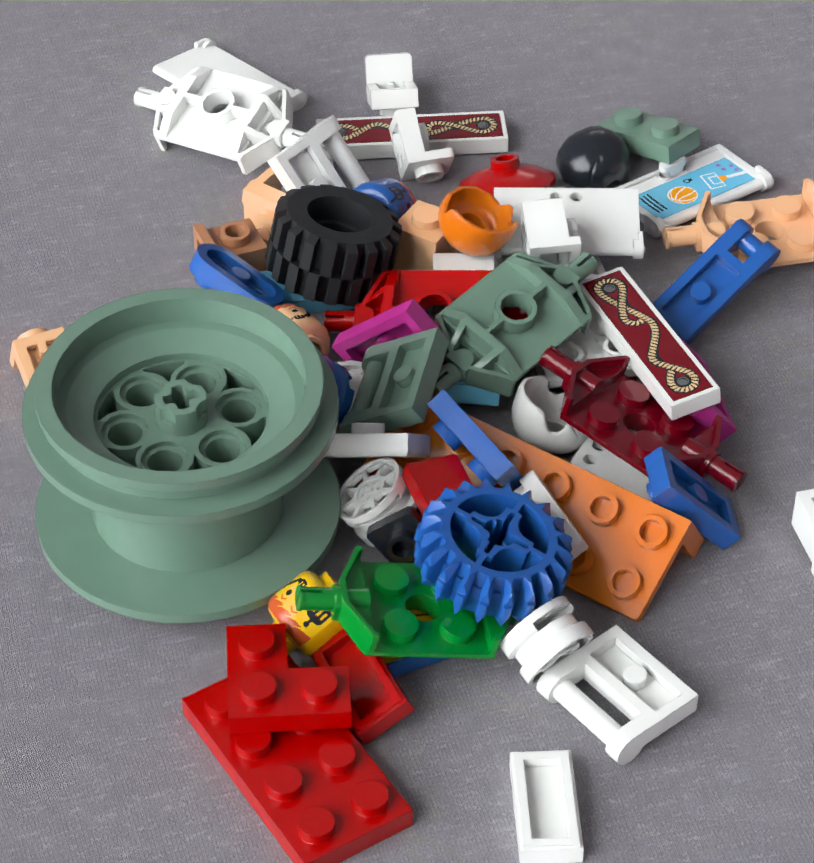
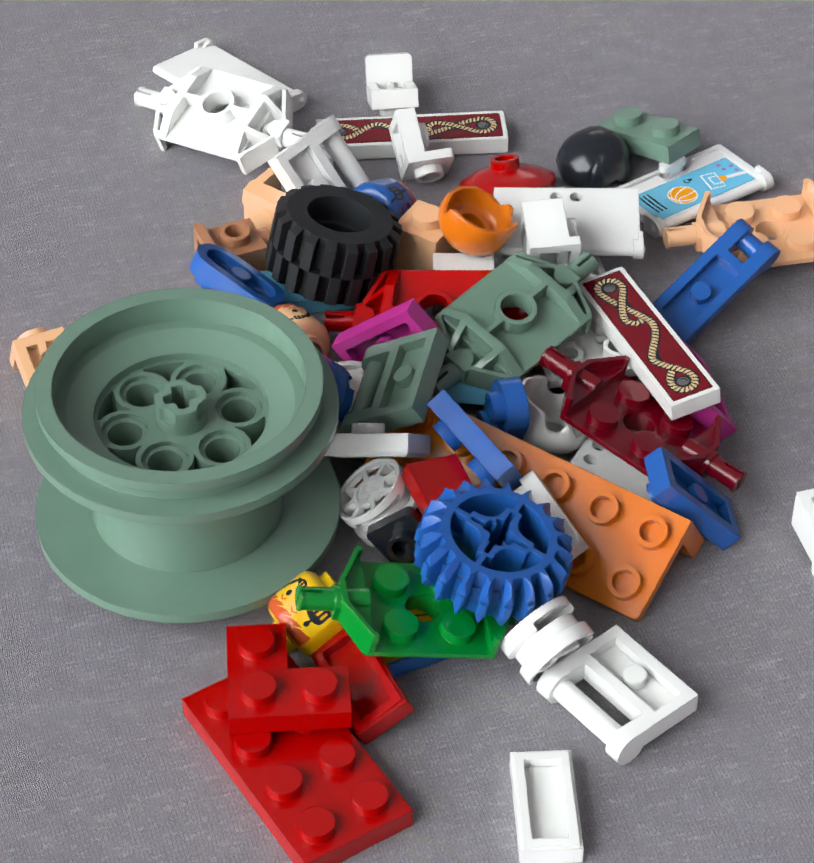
(507, 407): none -> blue plate

